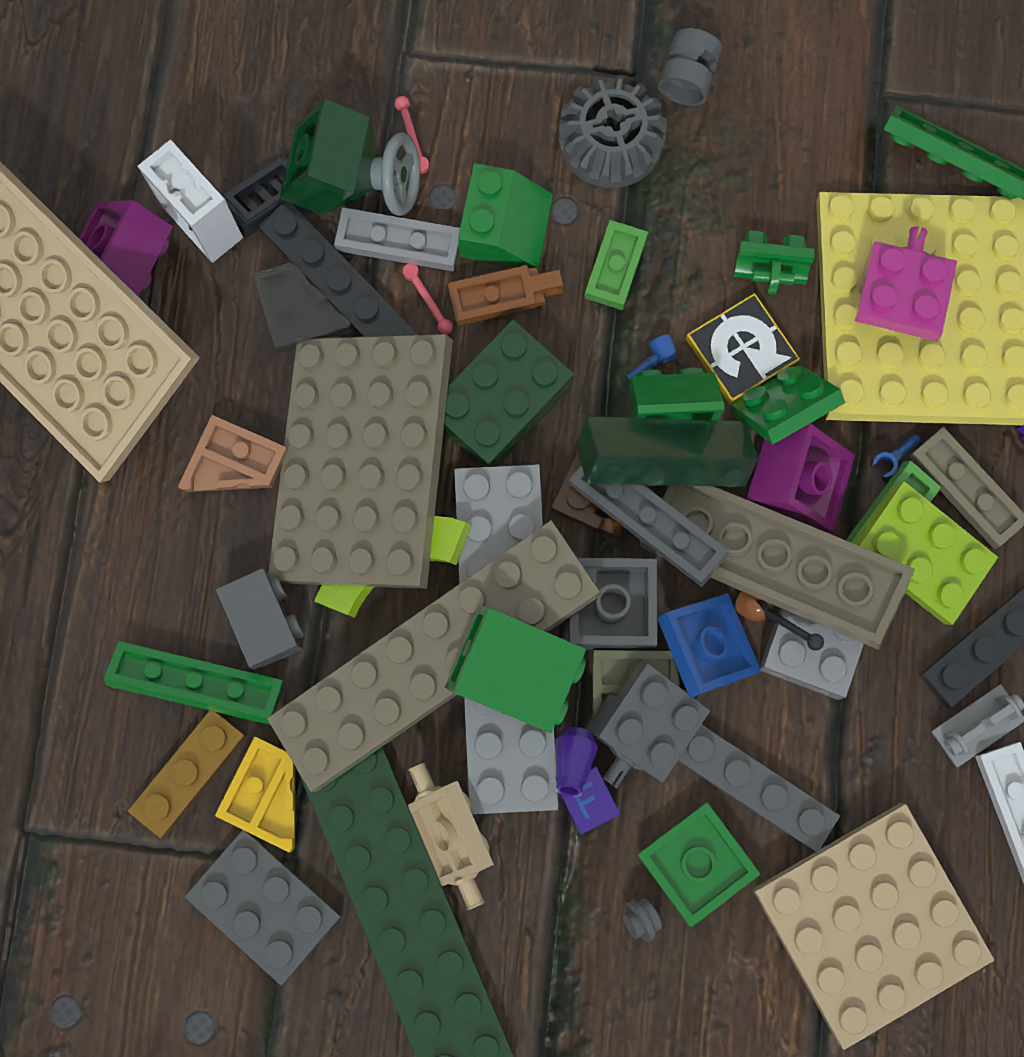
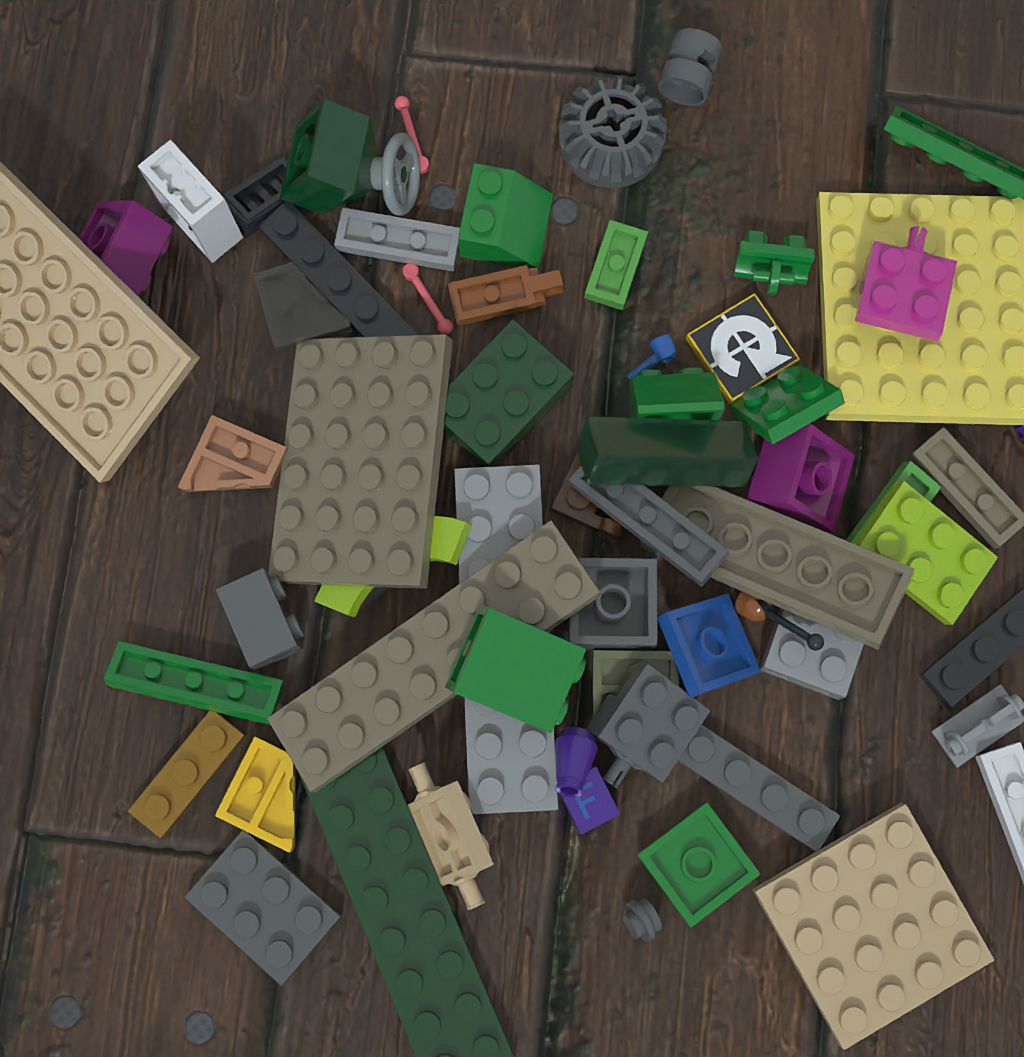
(897, 454): blue hand -> none

